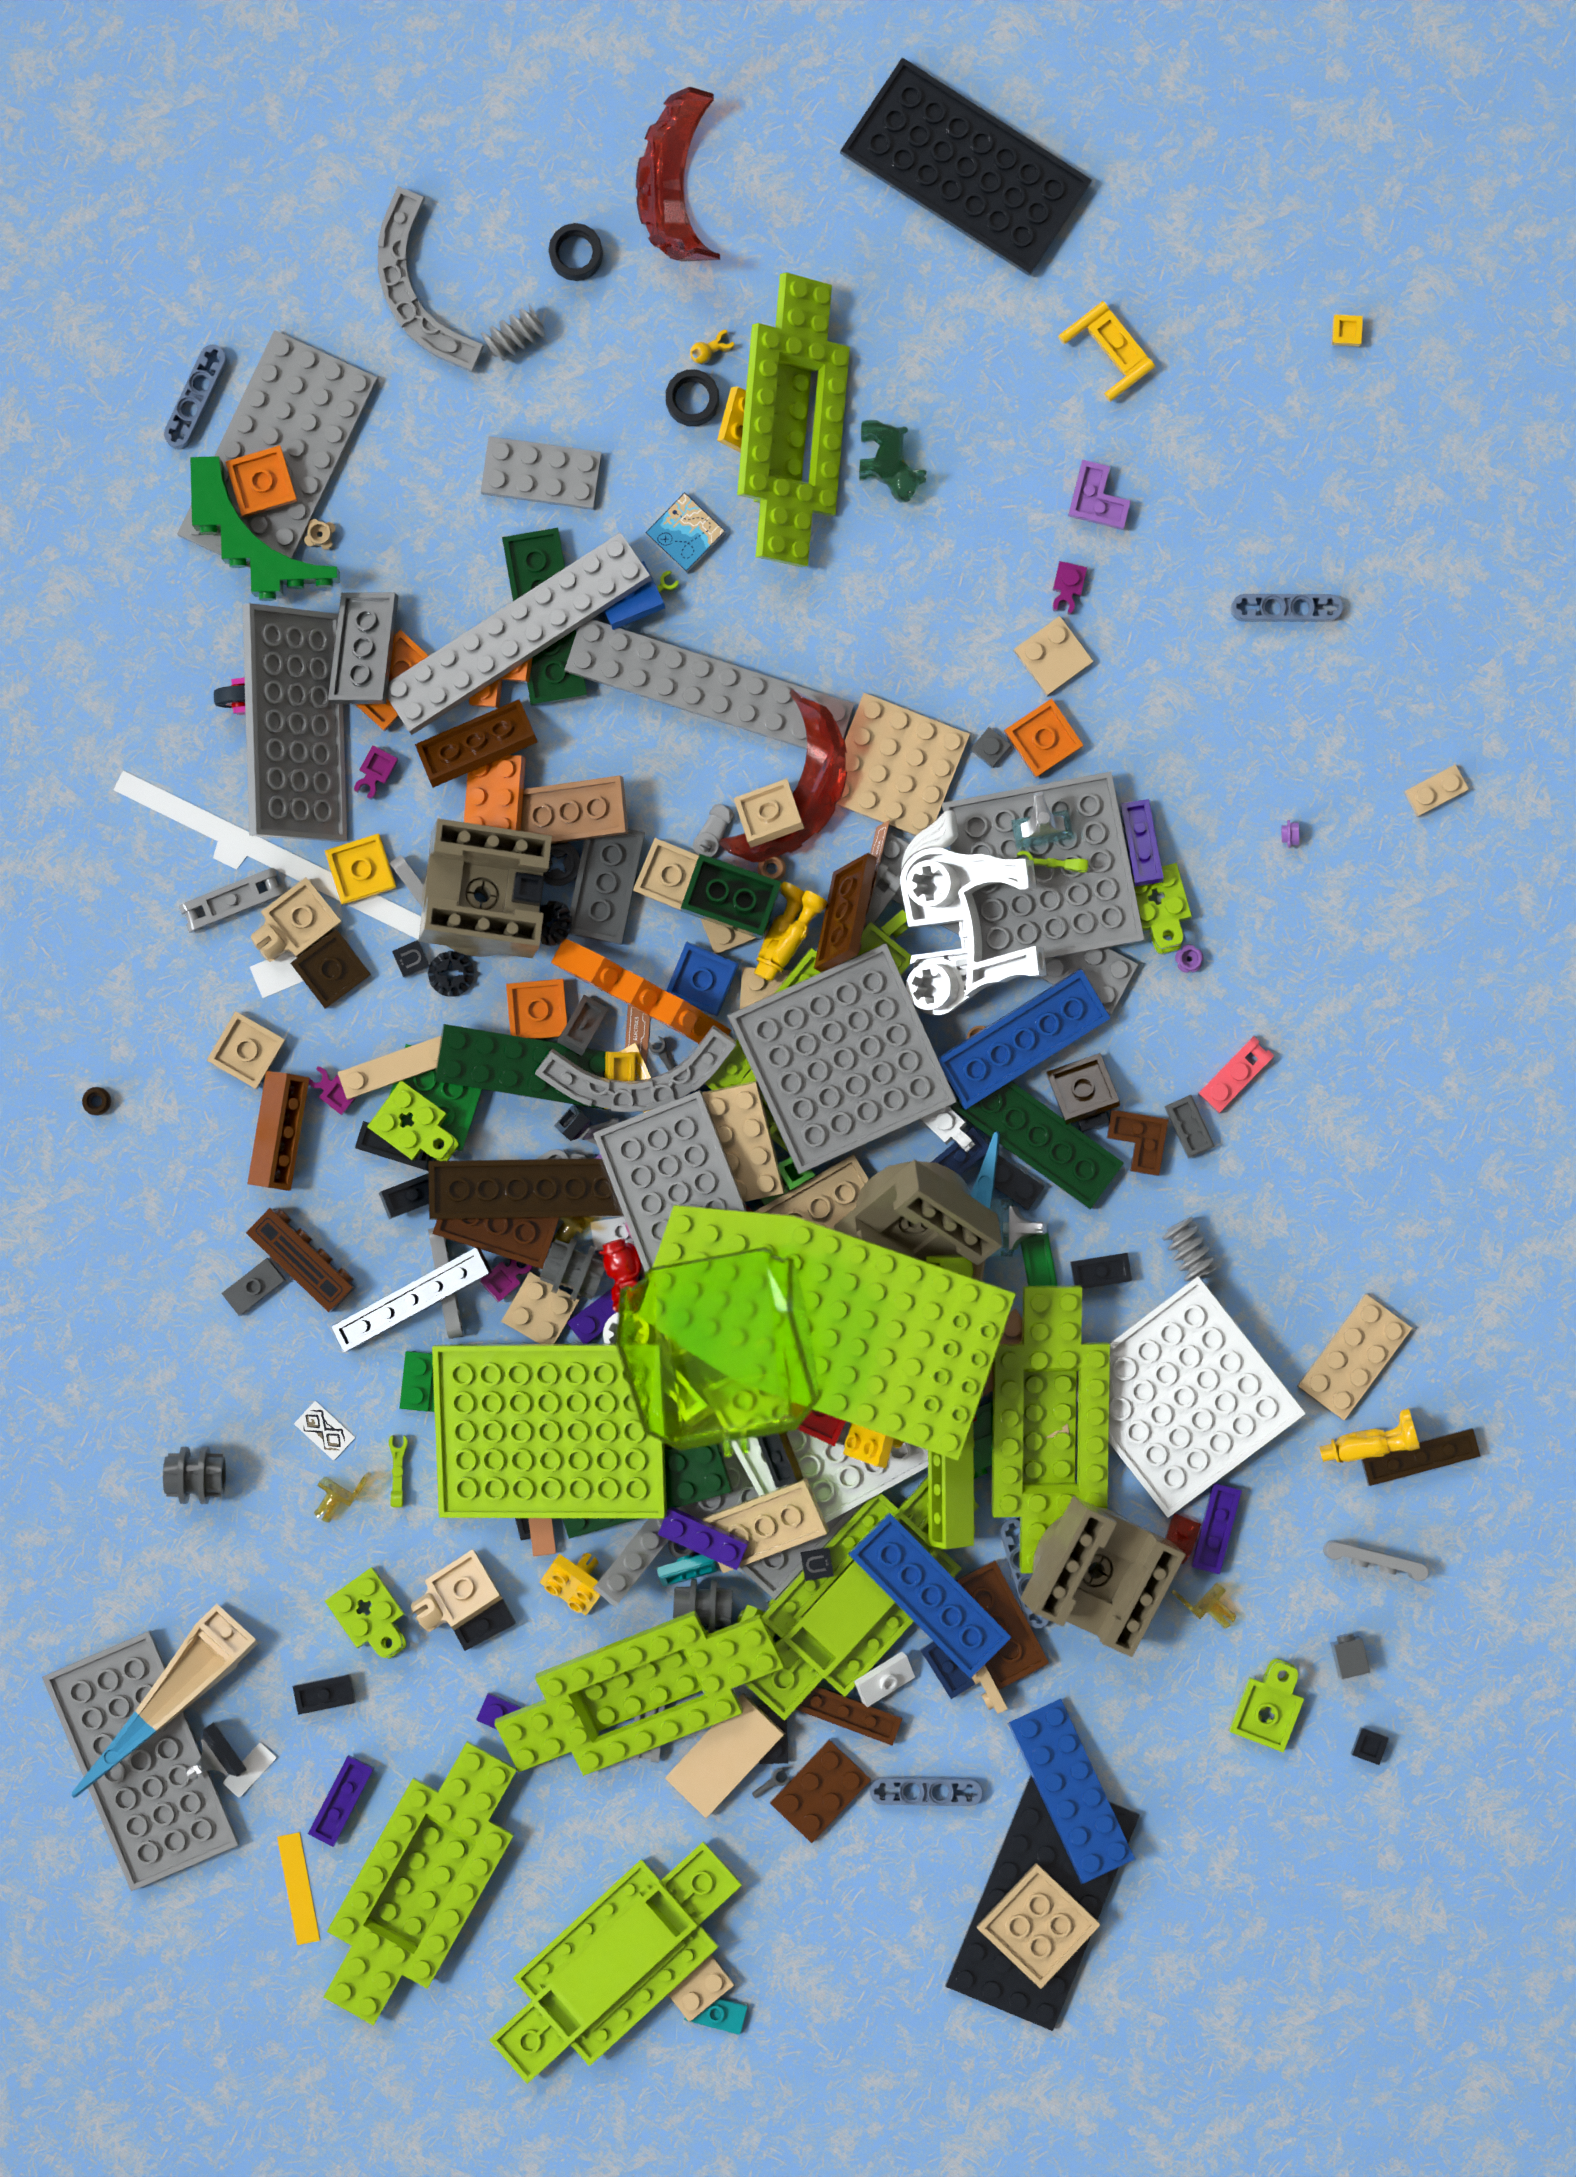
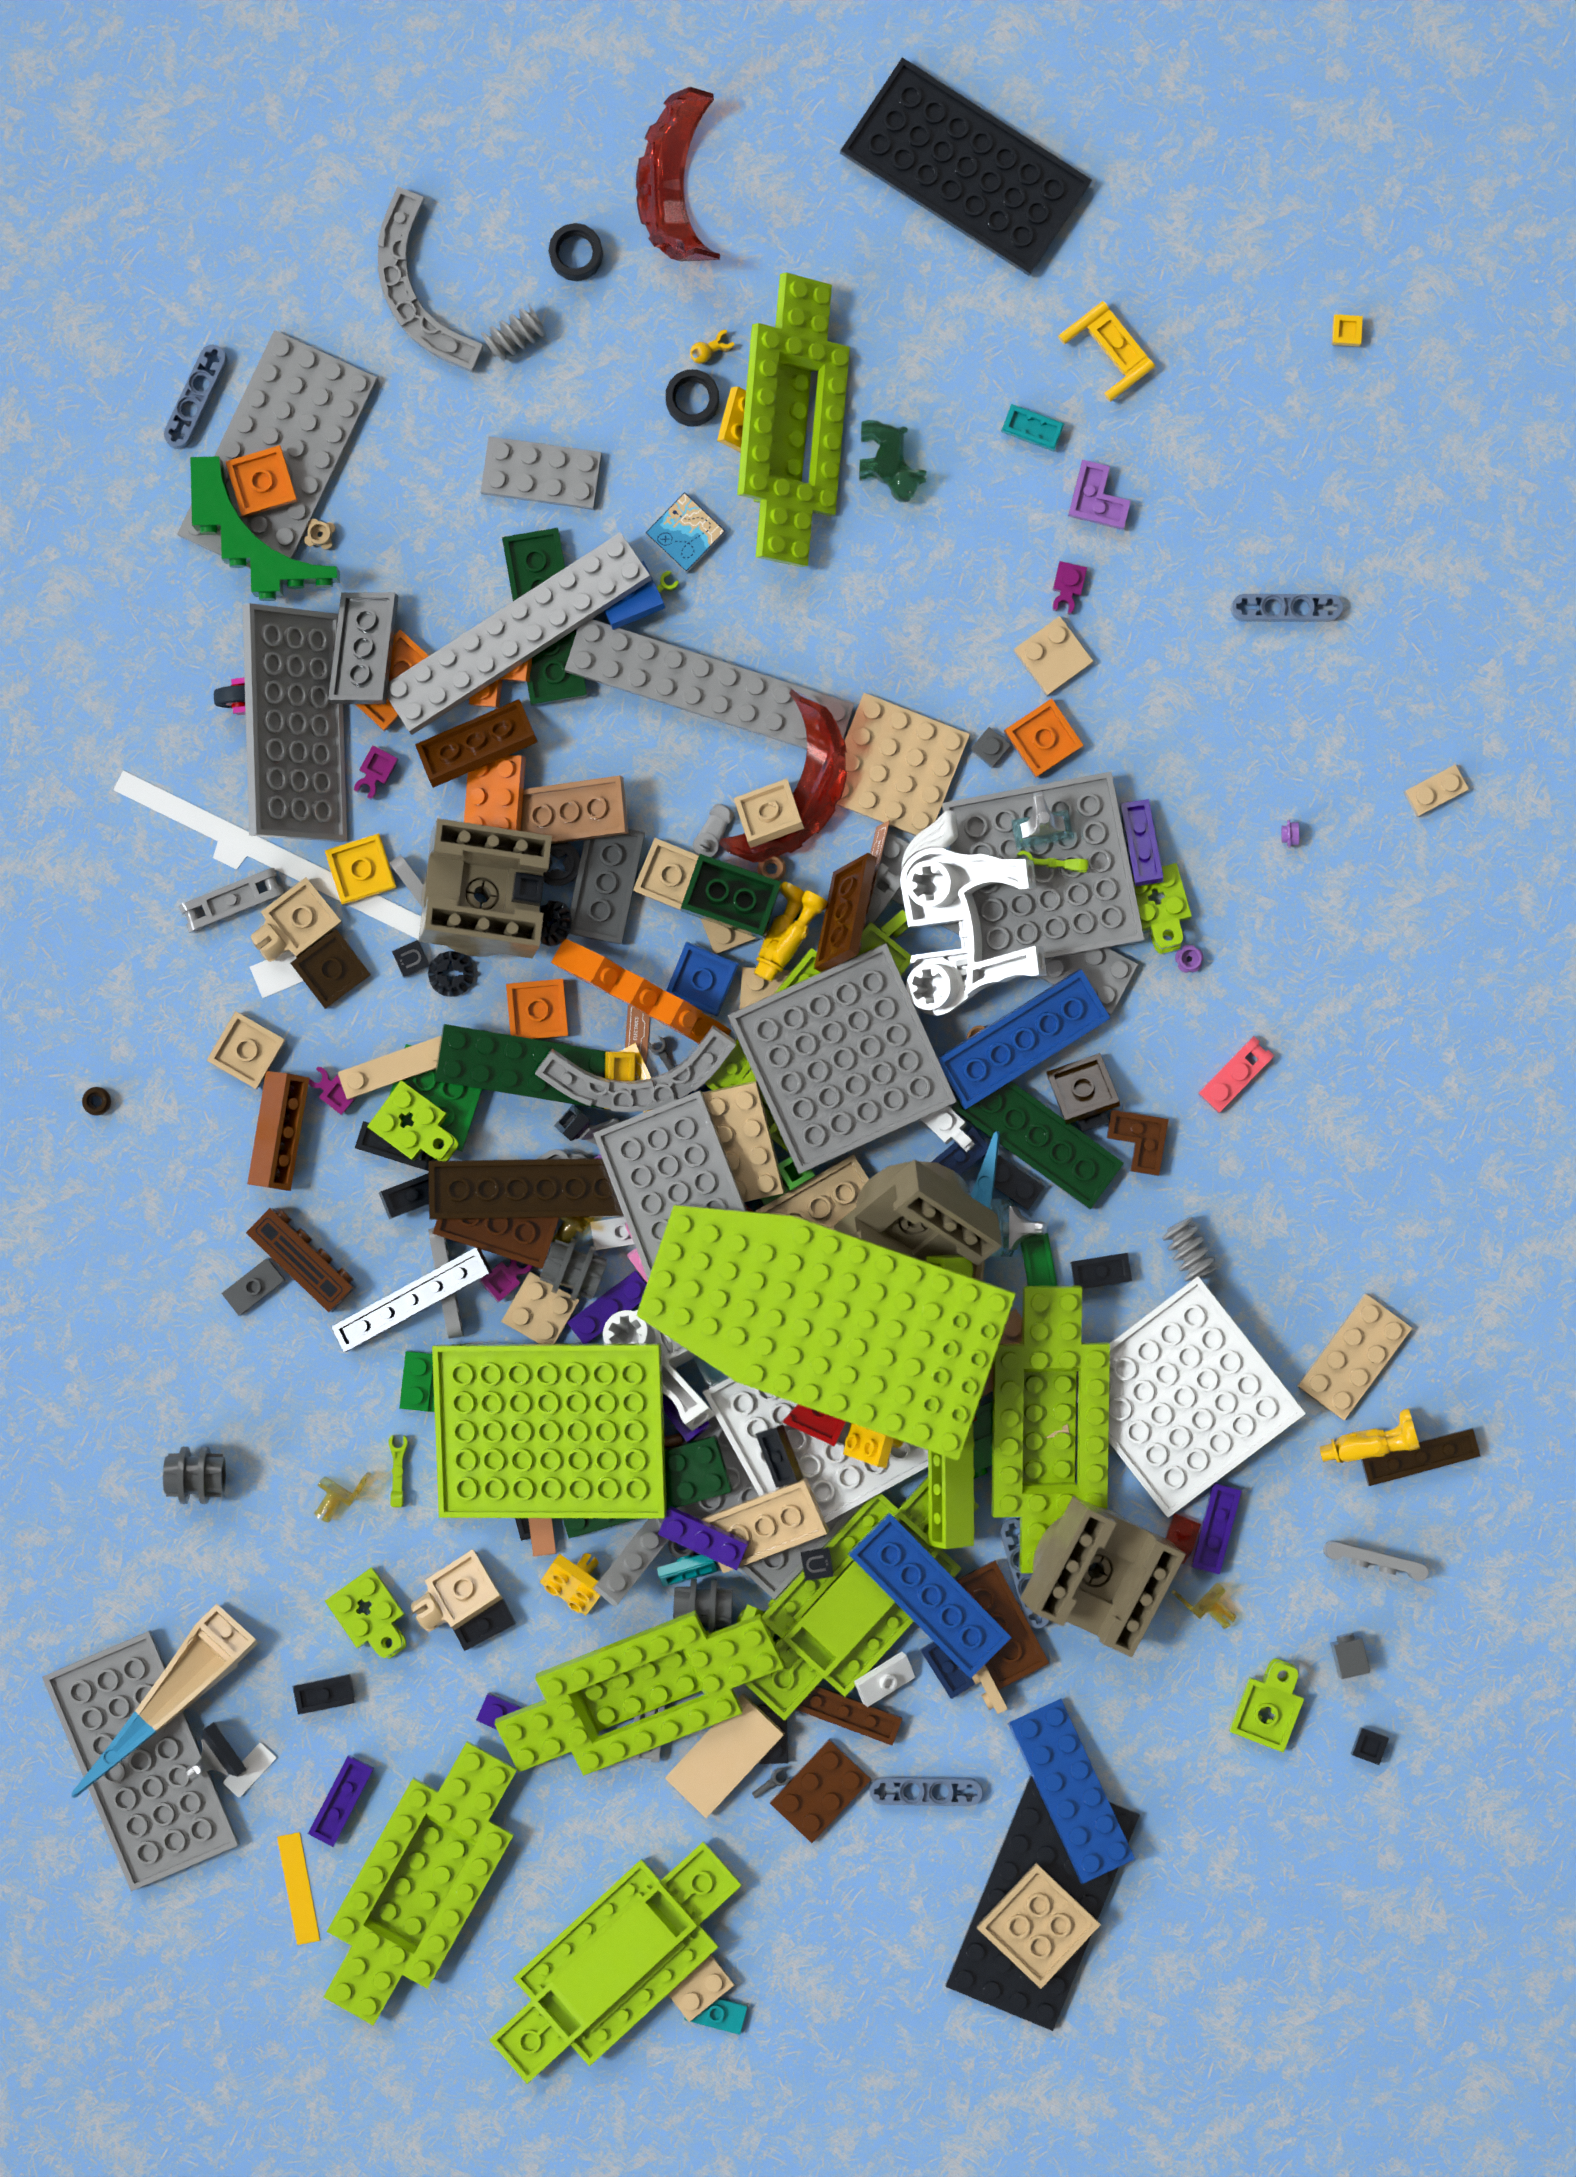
(324, 1430): white sticker -> none
(582, 1025): dark grey plate -> none
(622, 1265): red animal -> none
(718, 1349): clear neon green windscreen -> none
(1032, 427): none -> teal plate
(1189, 1126): dark grey plate -> none

